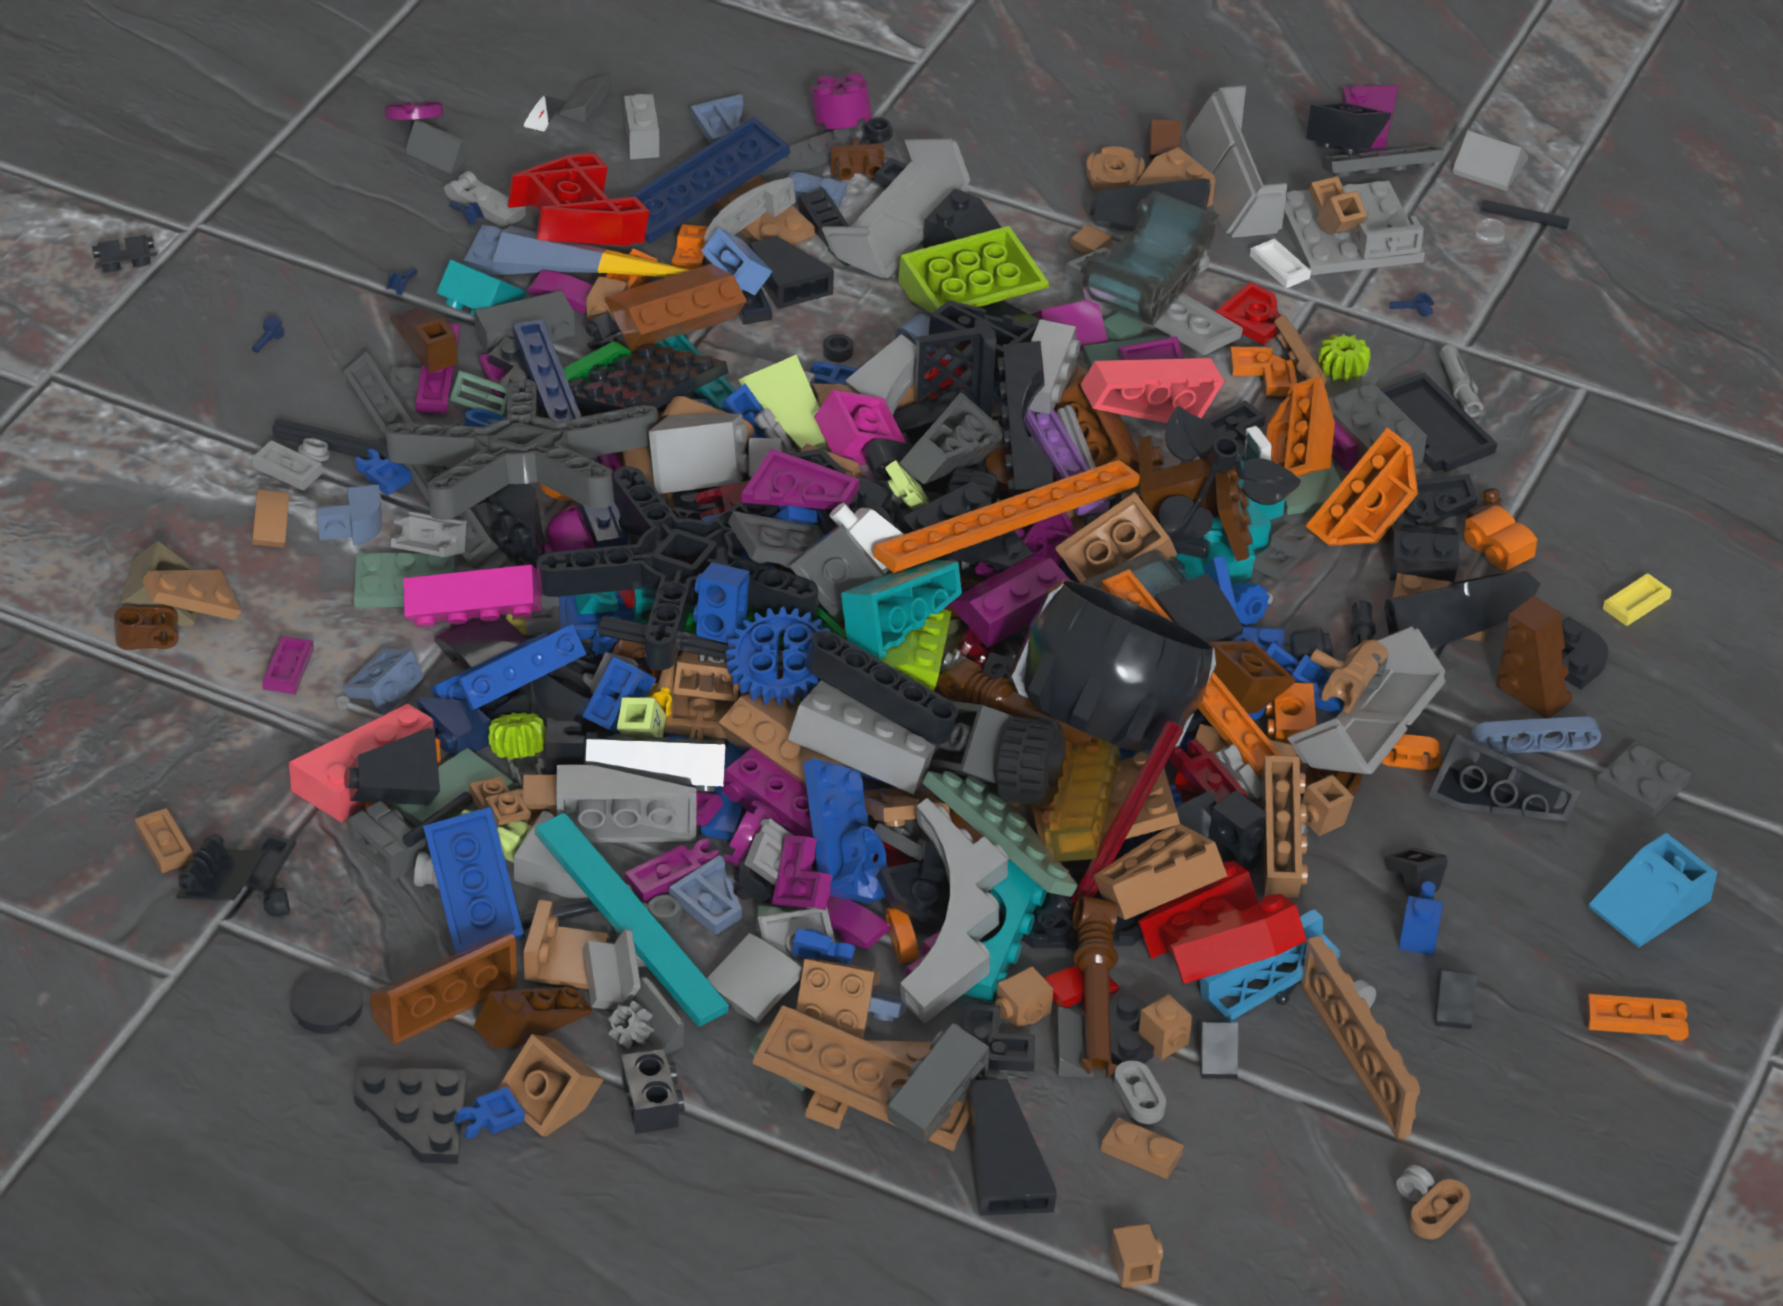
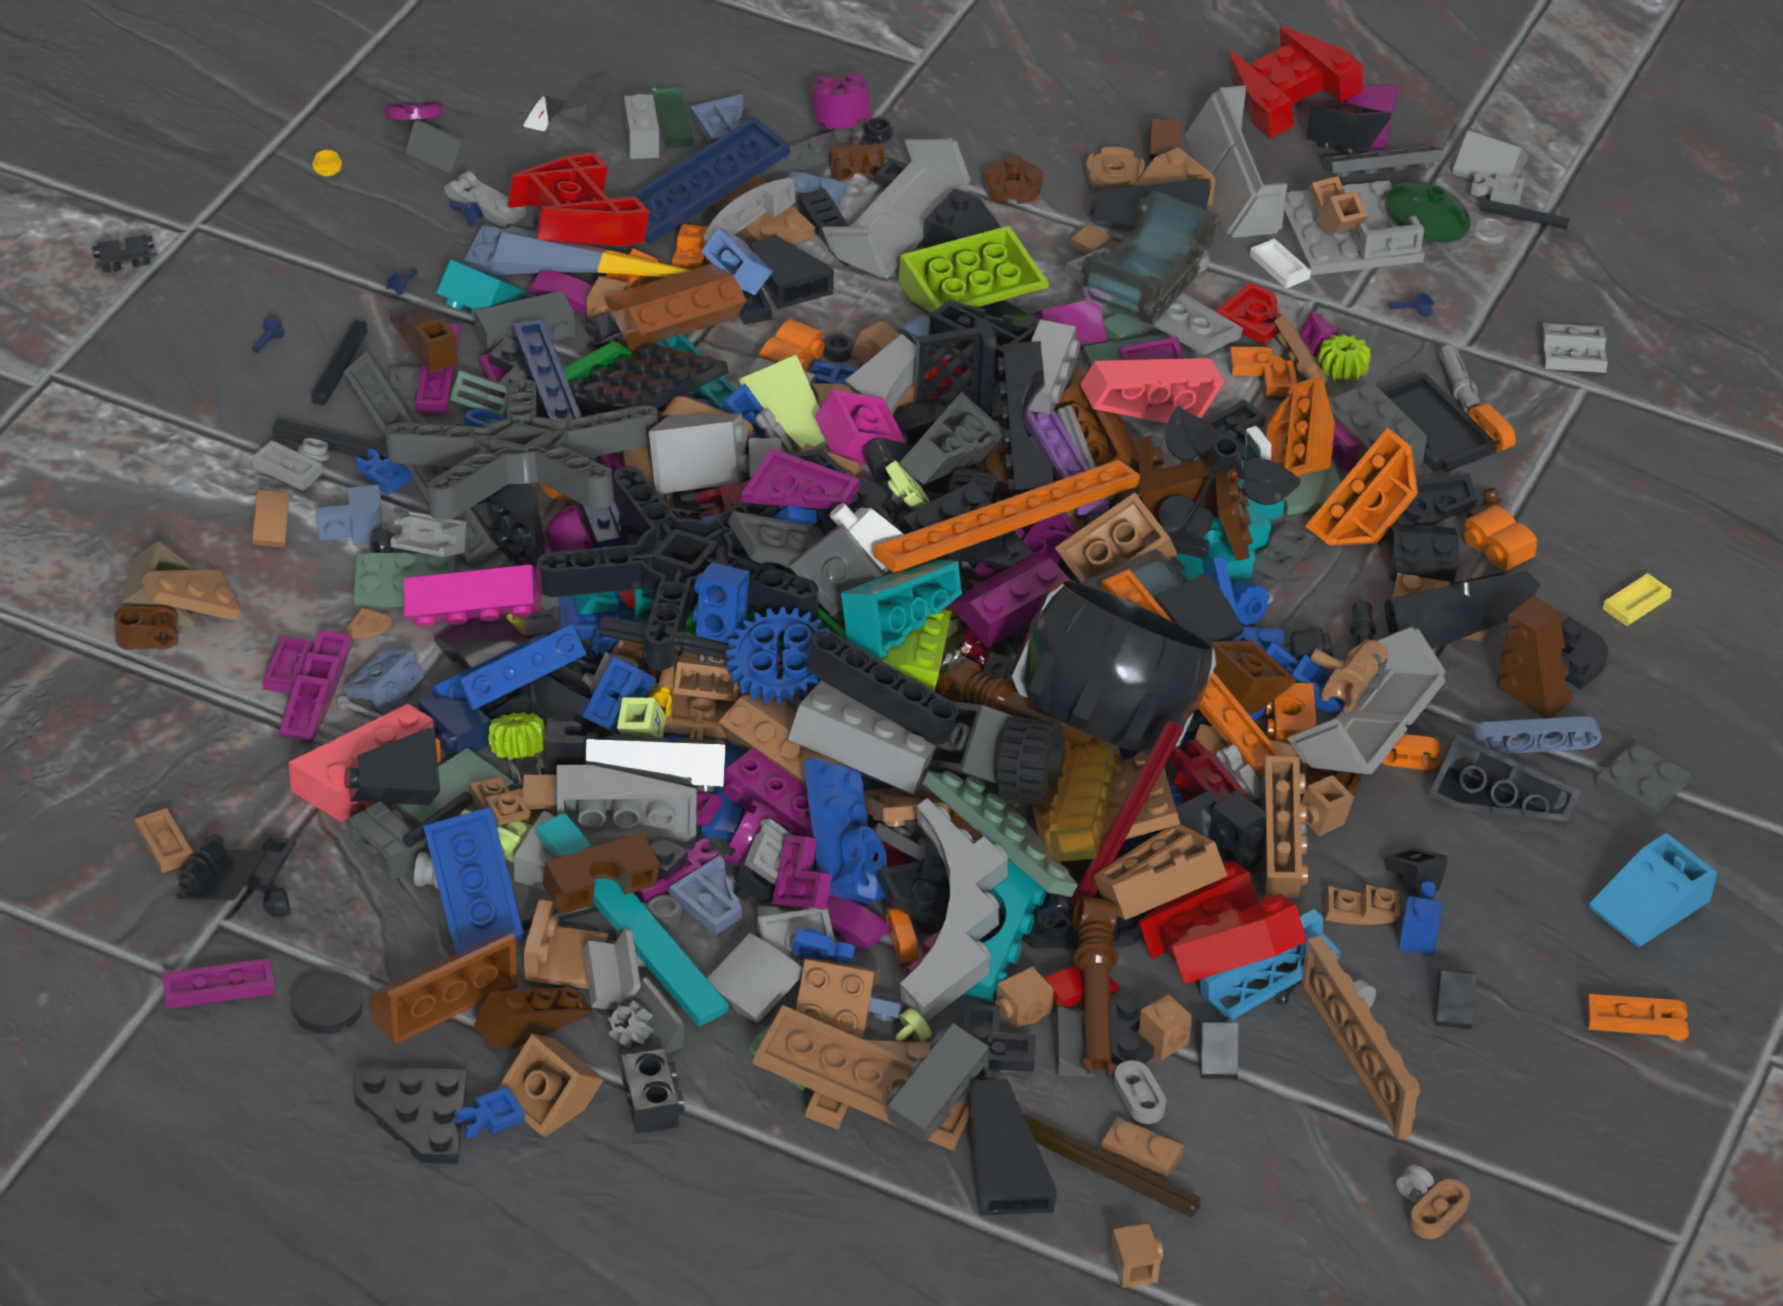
(218, 983): none -> magenta plate
(316, 686): none -> magenta slope
(327, 163): none -> yellow plate
(339, 362): none -> black axle
(368, 624): none -> medium nougat tile
(381, 542): none -> black hinge
(625, 861): none -> reddish brown arch
(669, 856): none -> black plate
(672, 117): none -> clear green tile
(794, 339): none -> orange brick
(872, 341): none -> medium nougat brick
(914, 1026): none -> yellowish green tile
(1013, 180): none -> reddish brown plate
(1113, 1168): none -> dark brown axle
(1291, 75): none -> red wedge
(1315, 331): none -> magenta tile
(1369, 907): none -> medium nougat slope
(1435, 208): none -> dark green dish
(1494, 425): none -> orange beam
(1502, 188): none -> light grey plate
(1574, 347): none -> light grey slope

